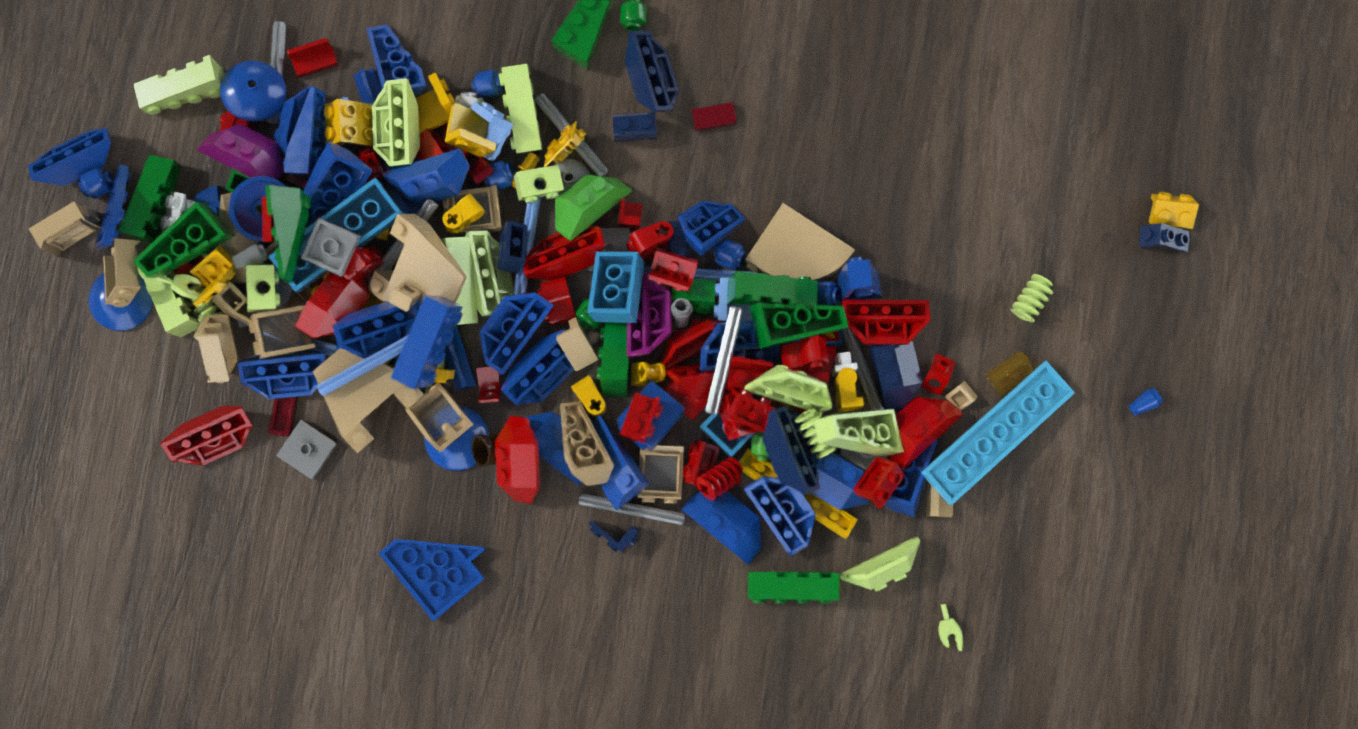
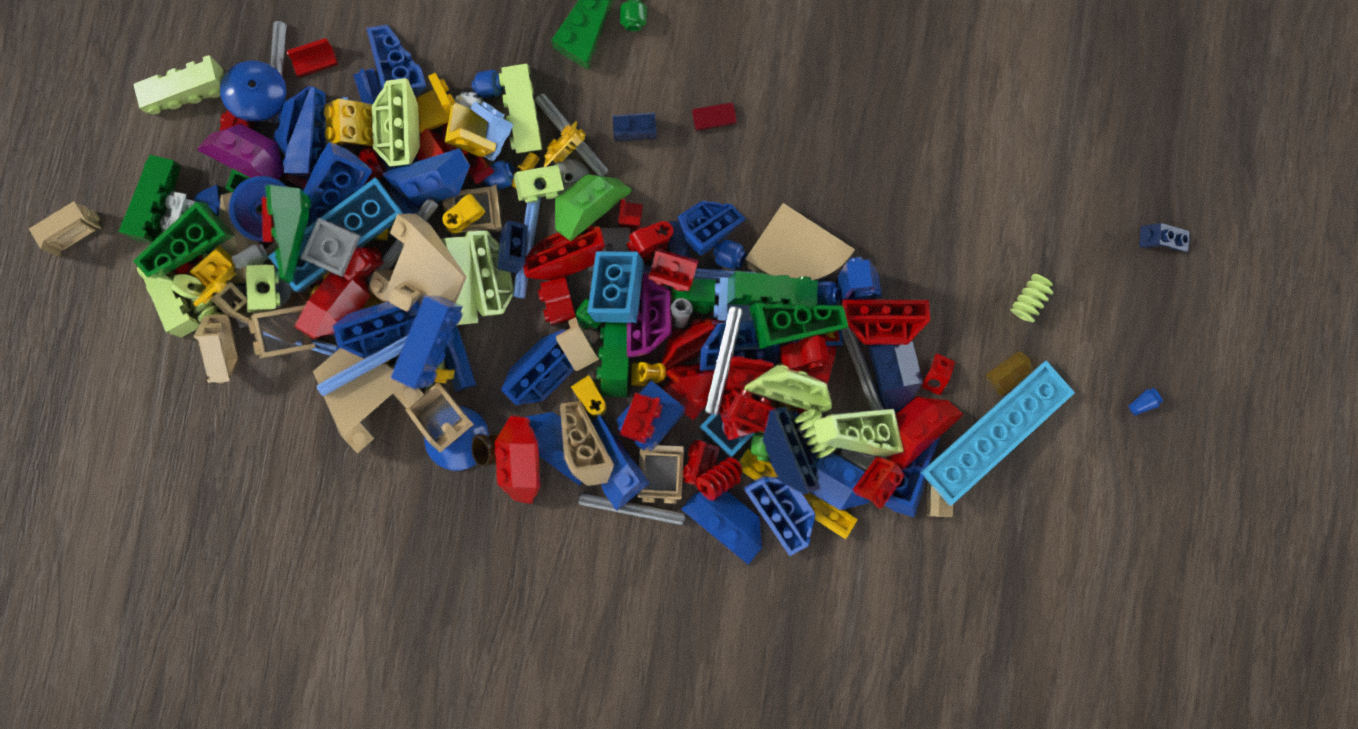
(72, 159): blue wedge -> none
(96, 183): blue head -> none
(114, 211): blue wing -> none
(119, 317): blue dish -> none
(121, 273): tan window -> none
(208, 436): red wedge -> none
(283, 416): dark red tile -> none
(287, 374): blue wedge -> none
(307, 449): light grey plate -> none
(434, 571): blue wing -> none
(488, 384): red bracket -> none
(511, 328): blue wedge -> none
(628, 539): dark blue bracket -> none
(650, 72): dark blue wedge -> none
(792, 585): green wedge -> none
(845, 383): yellow hips -> none
(883, 567): yellowish green wedge -> none
(949, 626): yellowish green hand -> none
(962, 396): tan slope -> none
(1173, 210): yellow bracket -> none

